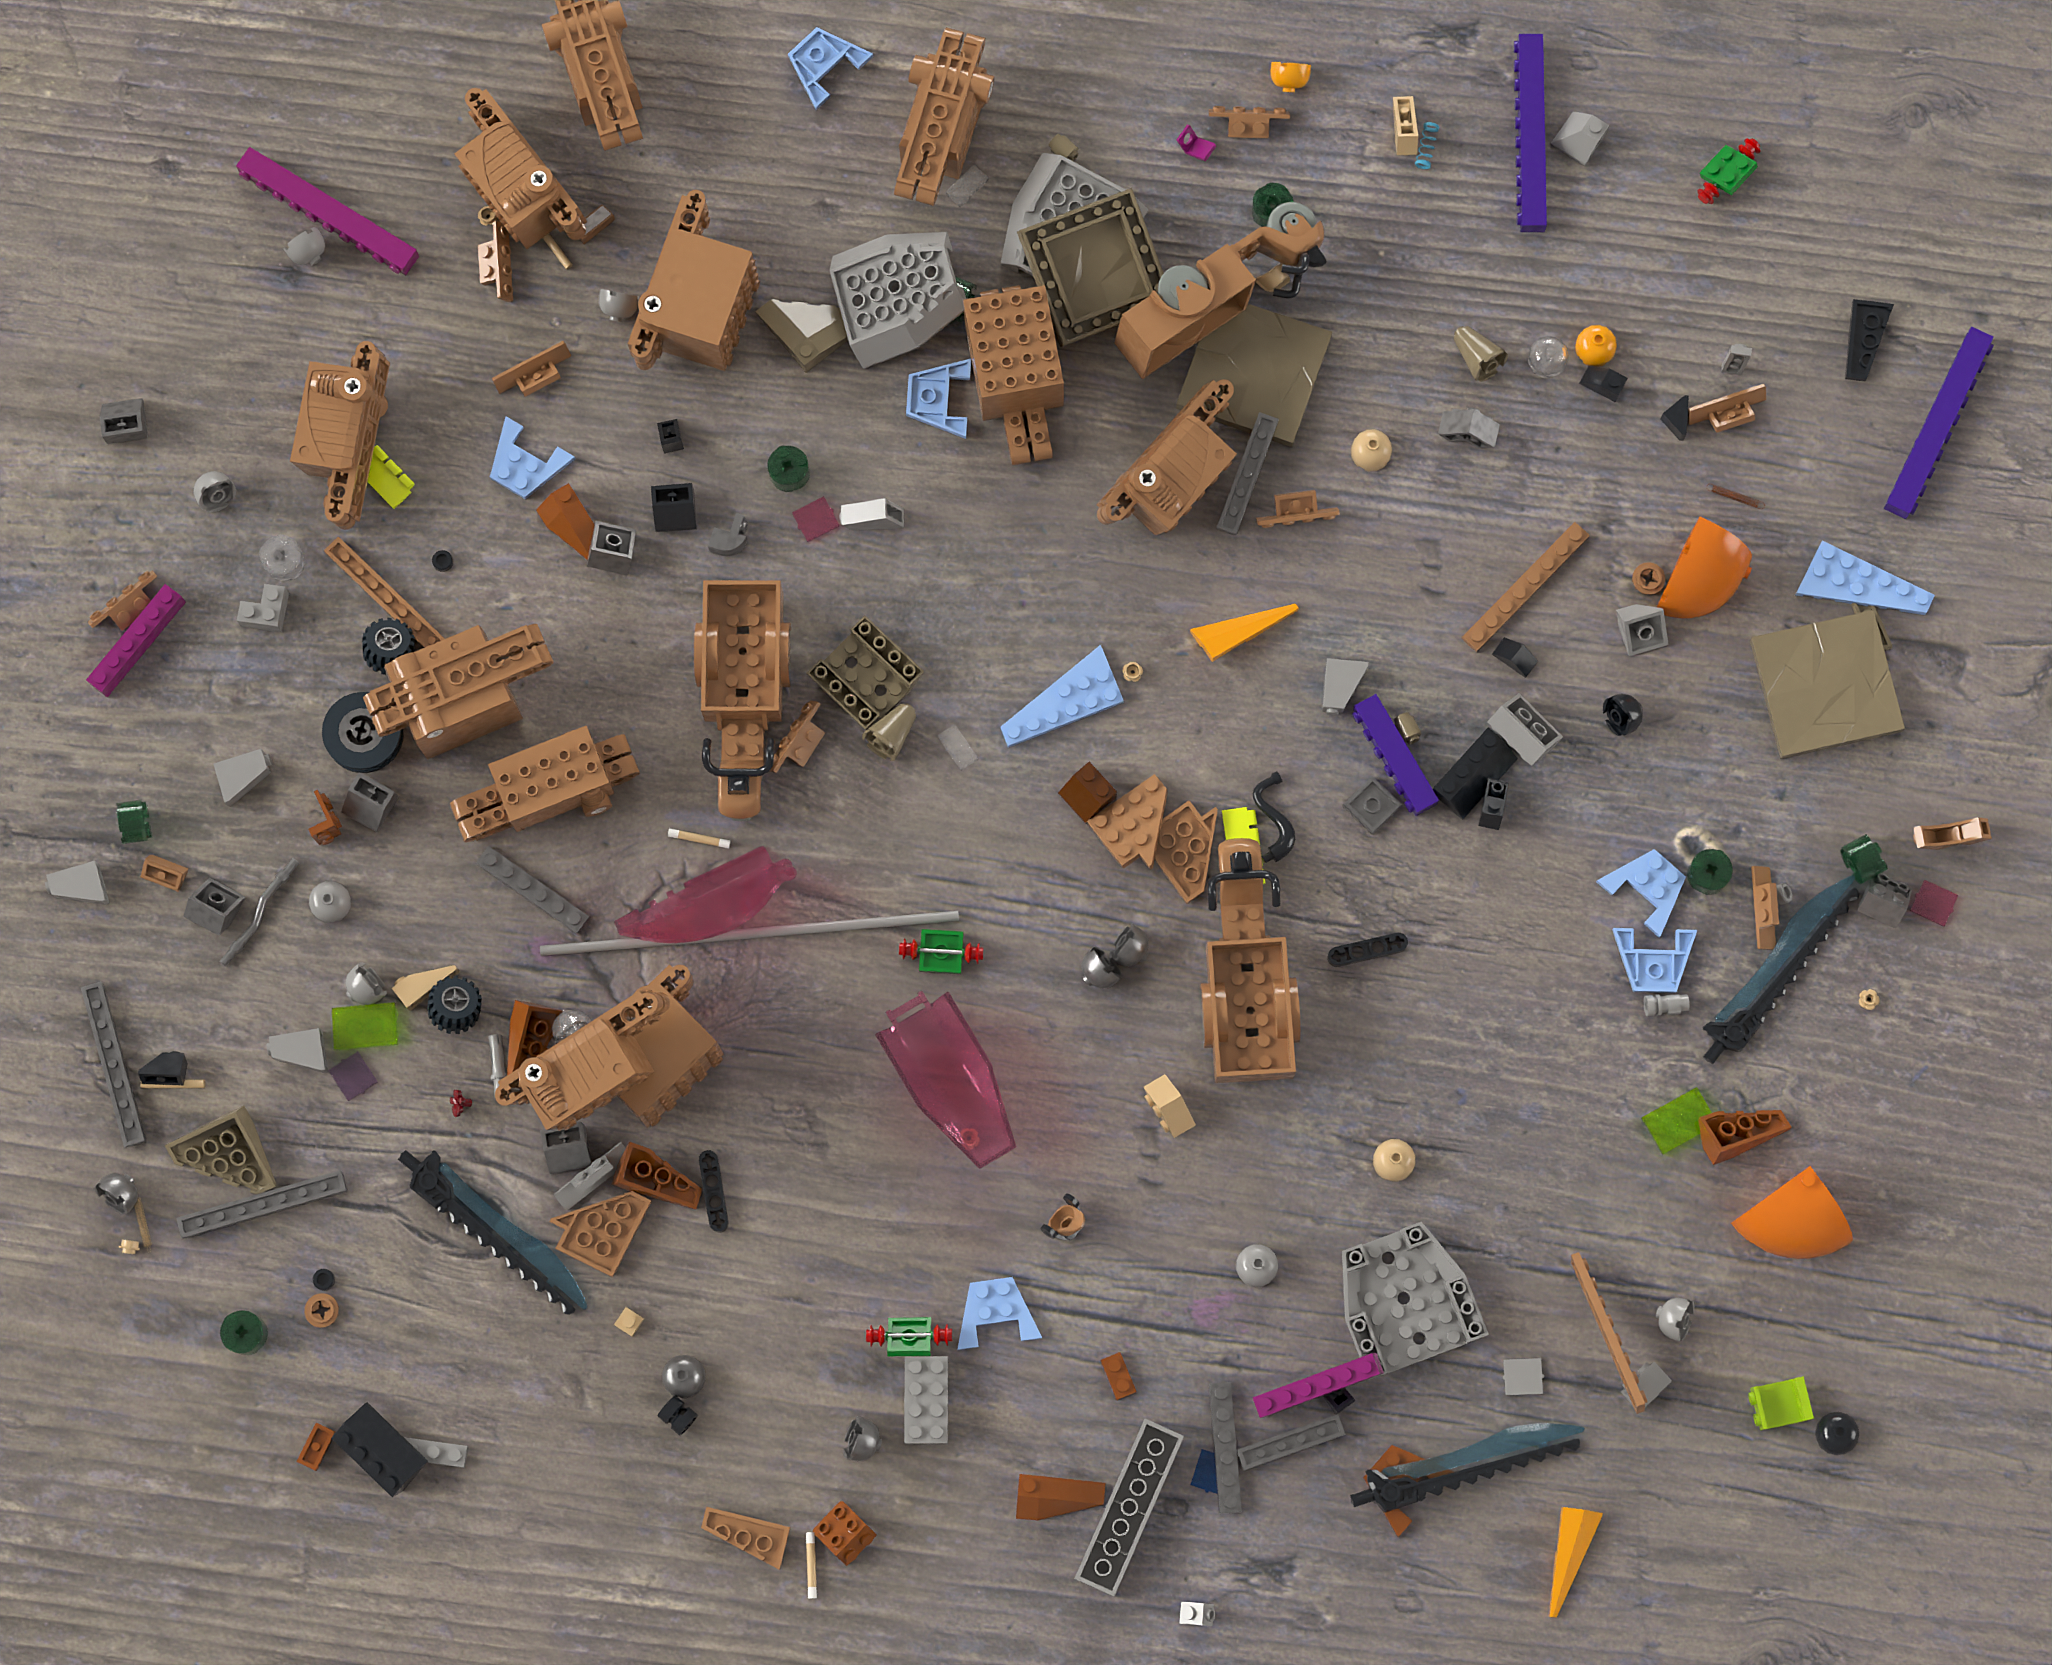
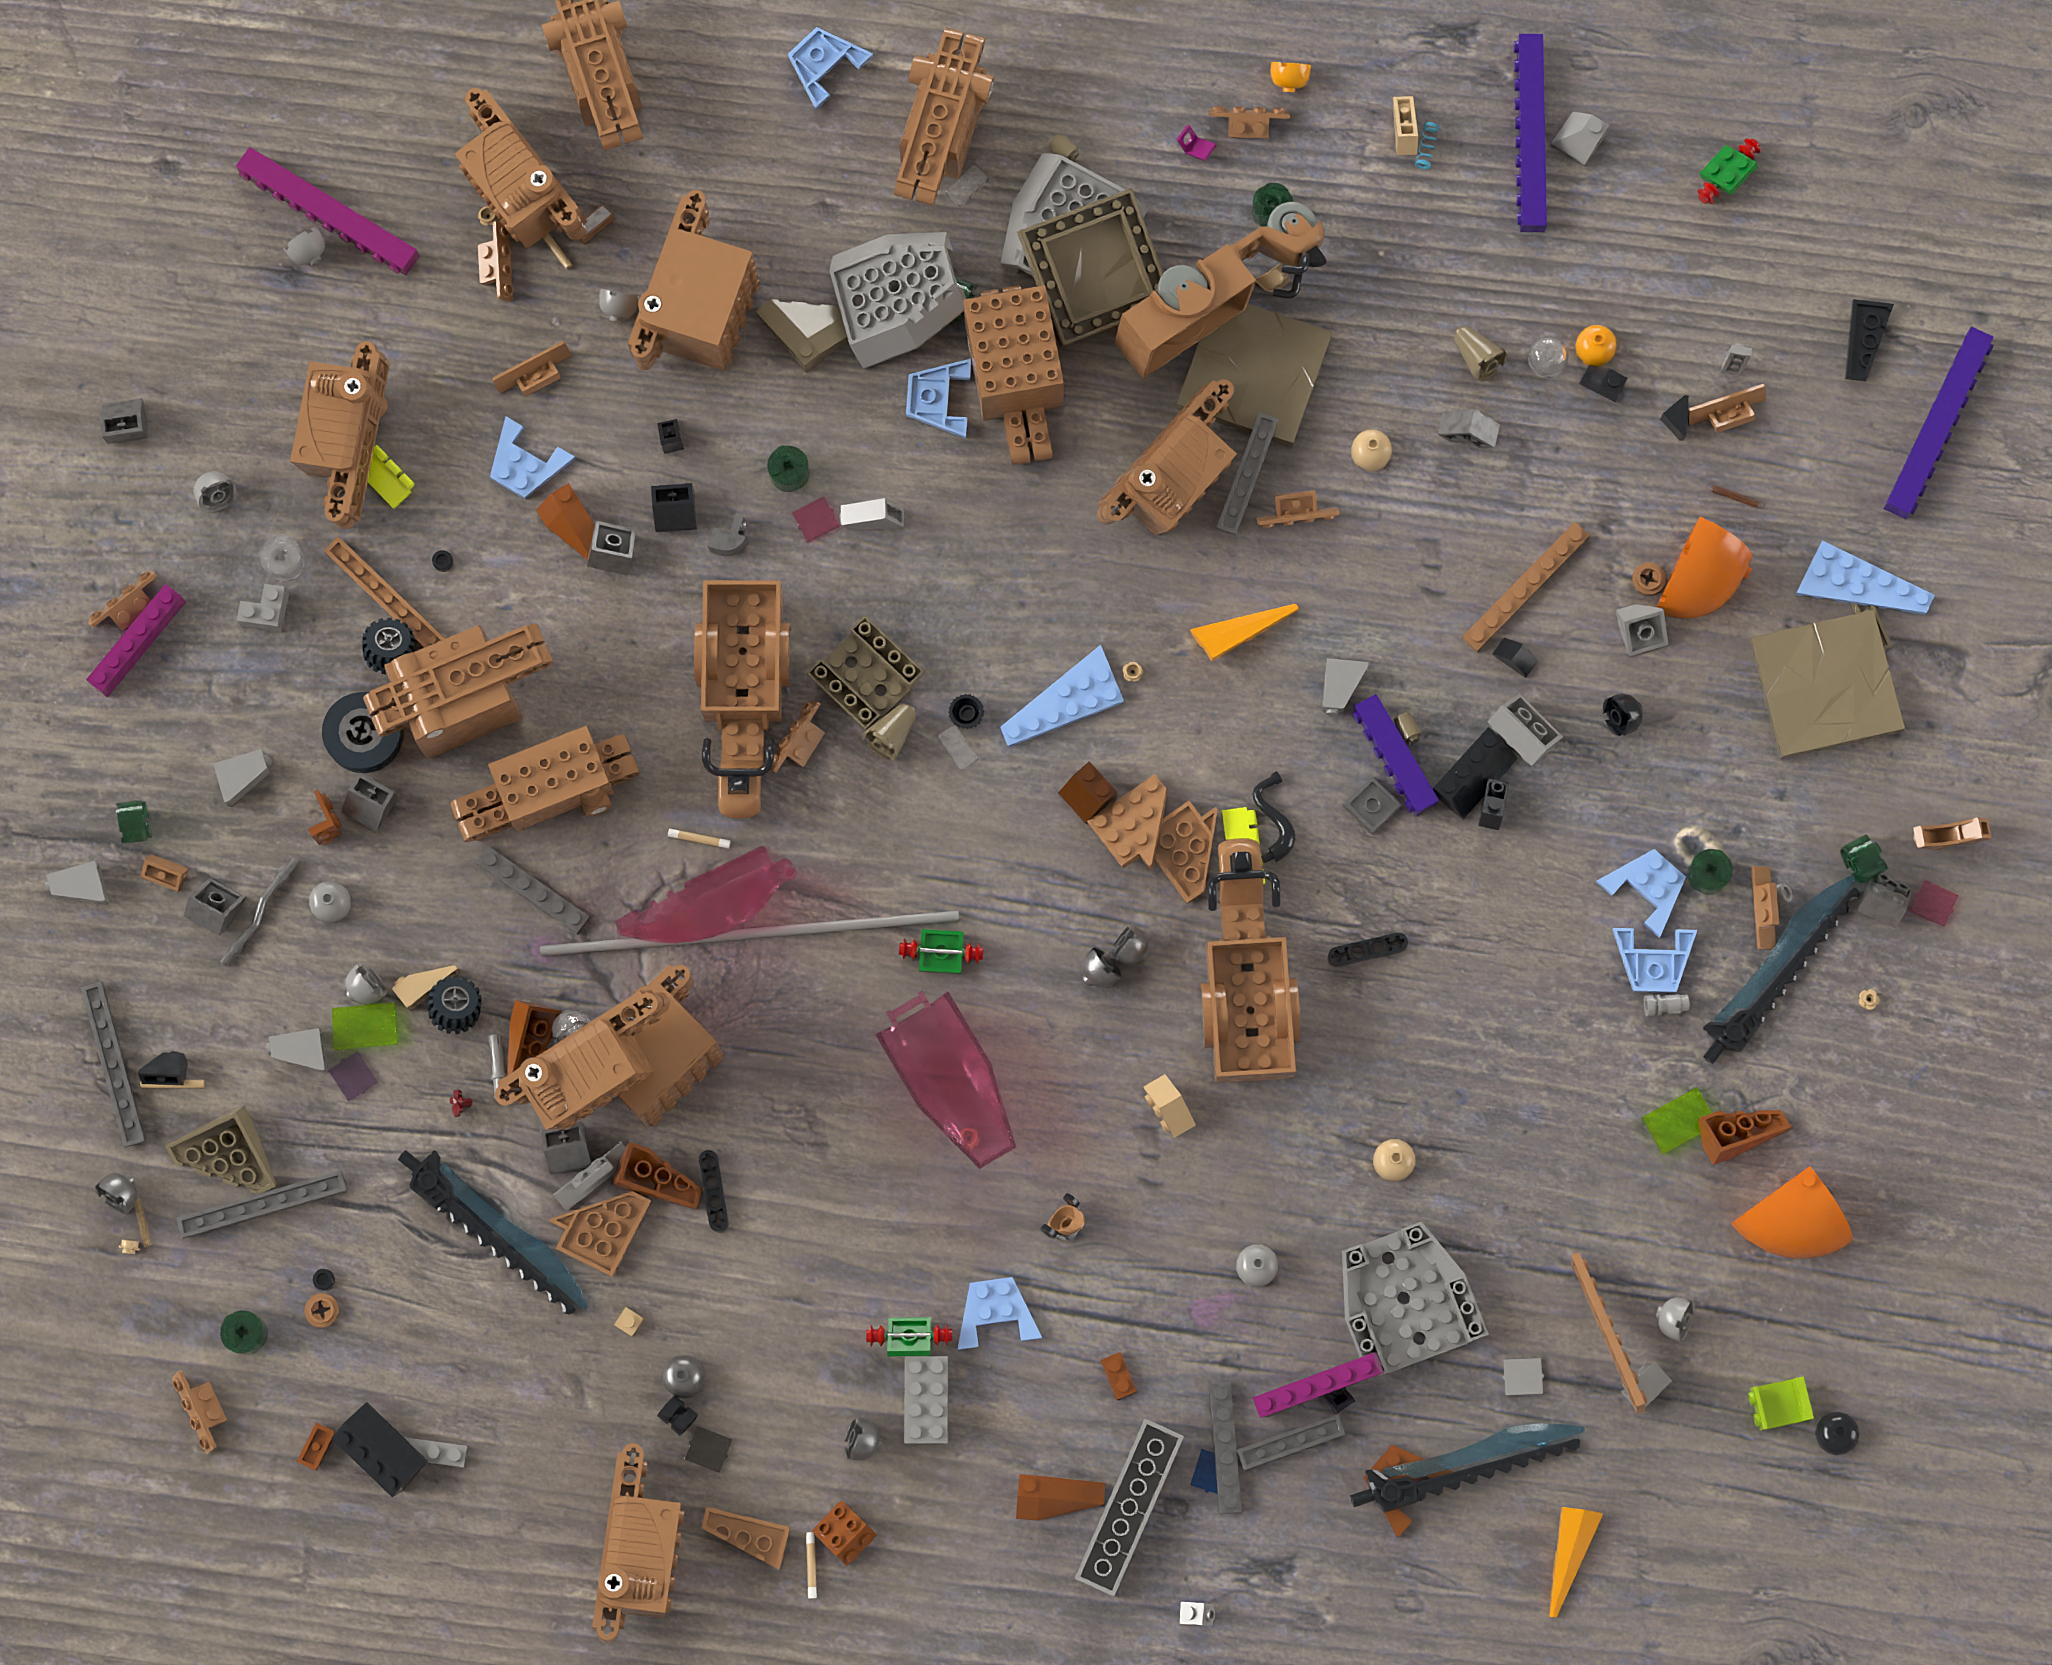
(202, 1408): none -> medium nougat bracket
(636, 1550): none -> medium nougat piece
(708, 1449): none -> clear smoke piece
(966, 711): none -> black hat

